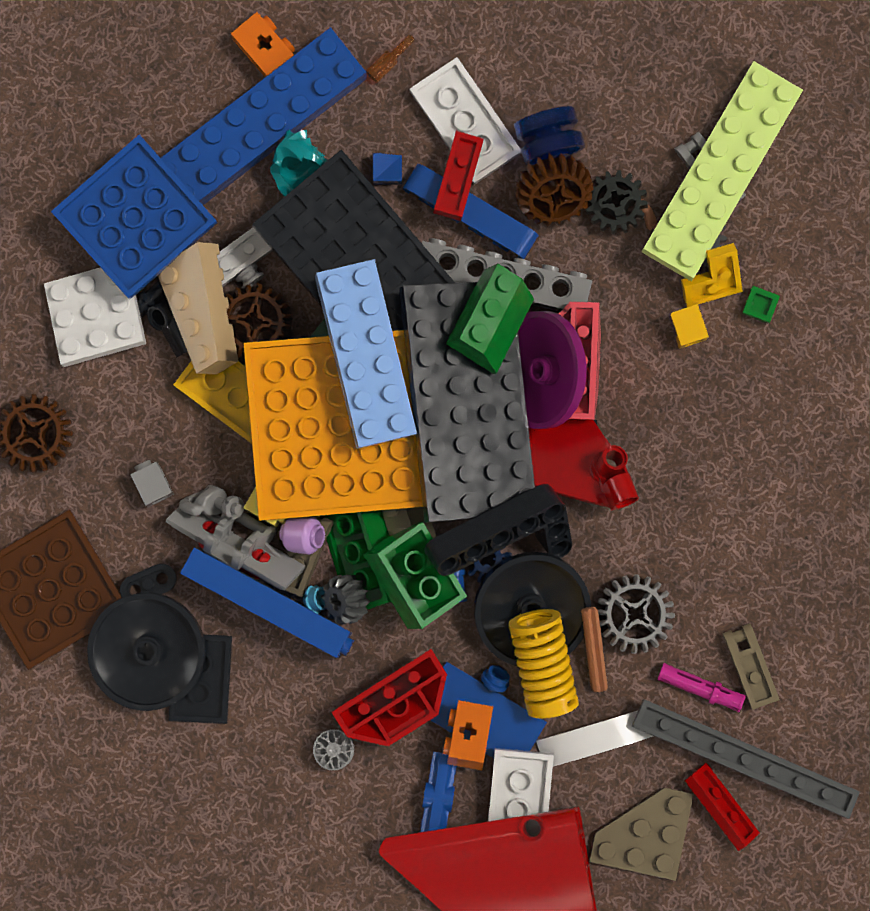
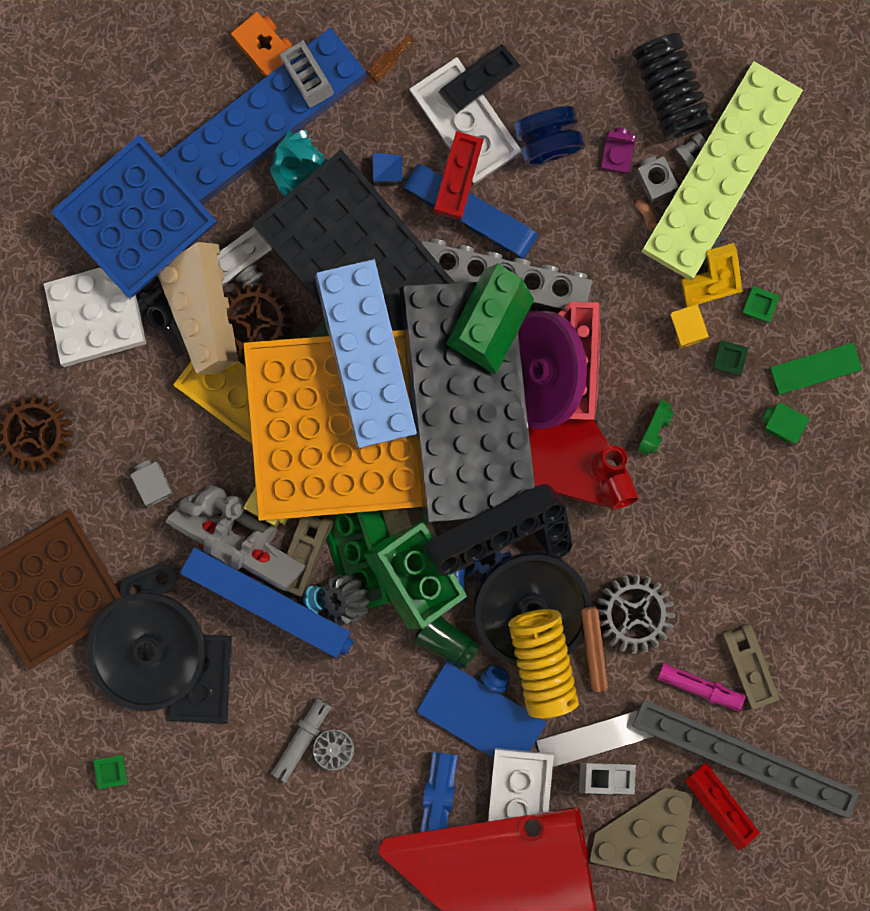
(110, 772): none -> green plate
(301, 739): none -> light grey pin
(302, 535): lavender head -> none
(314, 90): none -> light grey slope
(395, 703): red wedge -> none
(447, 642): none -> dark green plant
(475, 719): orange brick -> none
(479, 79): none -> black tile
(557, 194): reddish brown gear -> none
(607, 778): none -> light grey brick
(618, 151): none -> magenta bracket
(626, 198): pearl dark grey gear -> none
(651, 440): none -> green plate
(656, 191): none -> light grey brick
(678, 78): none -> black piece
(730, 358): none -> dark green plate
(785, 423): none -> green brick
(815, 368): none -> green tile

